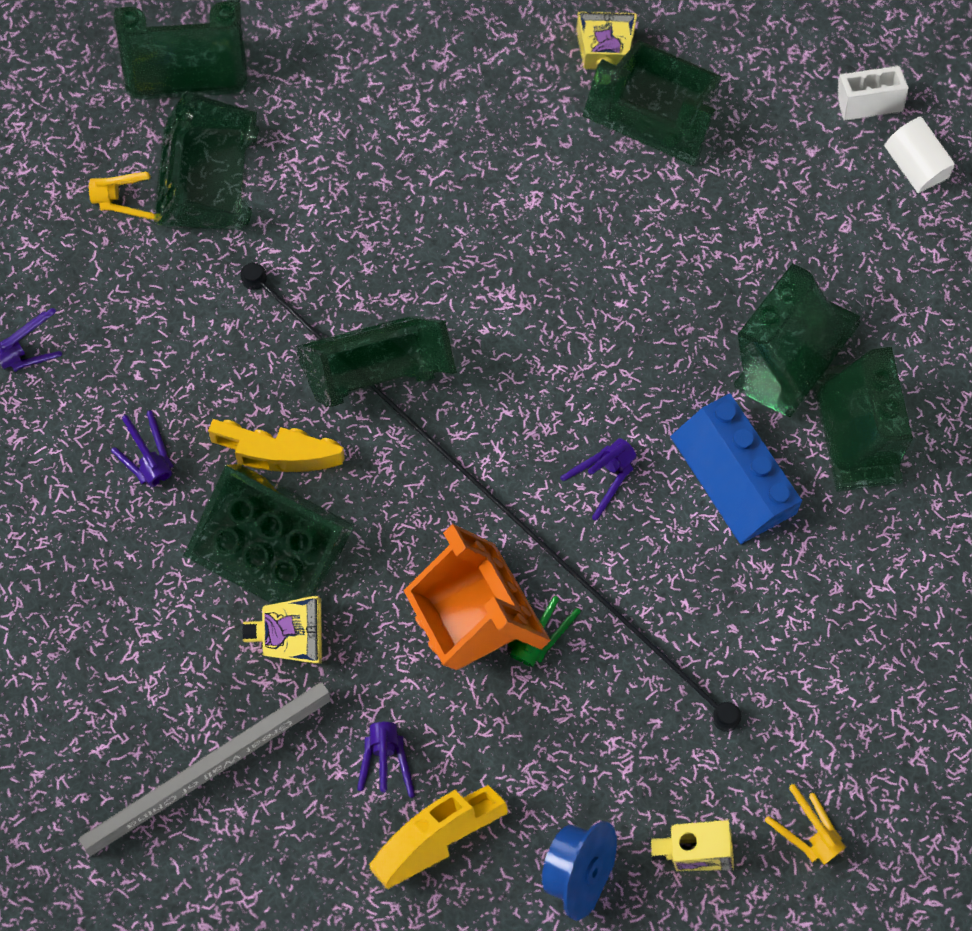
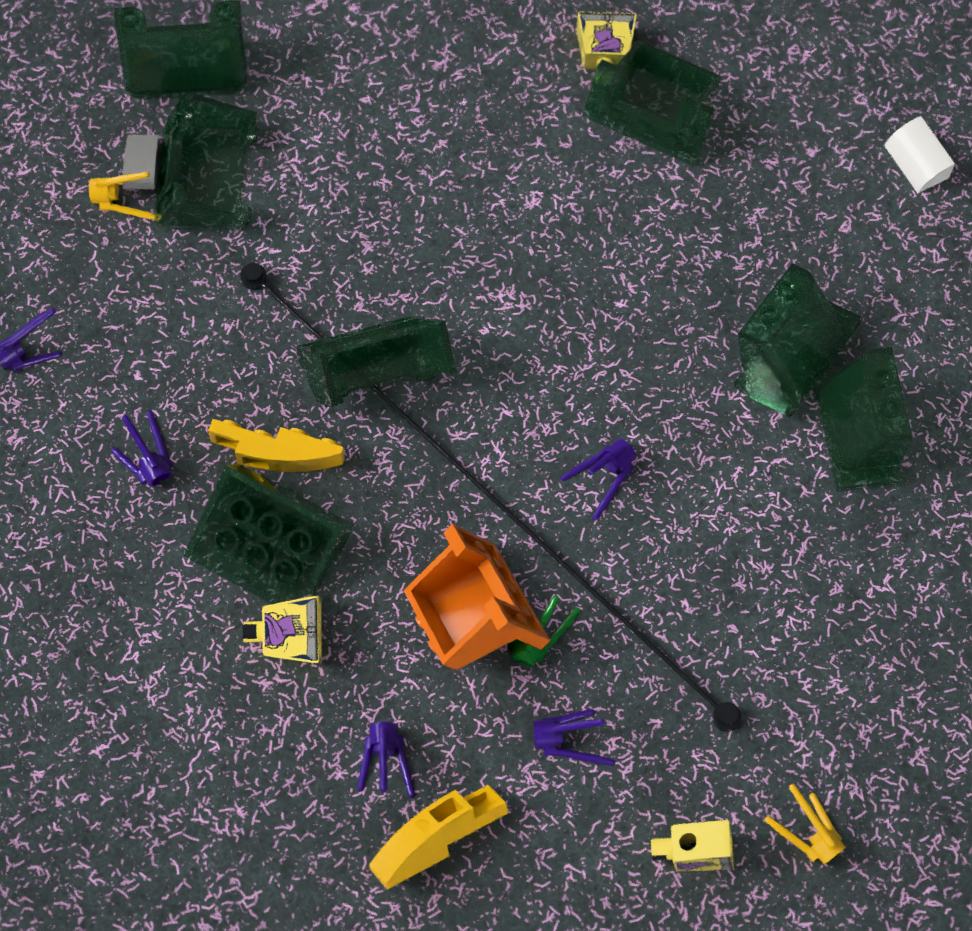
(139, 157): none -> light grey slope
(204, 769): light grey tile -> none
(549, 733): none -> dark purple plant
(580, 866): blue piece -> none
(736, 469): blue slope -> none
(872, 92): white brick -> none

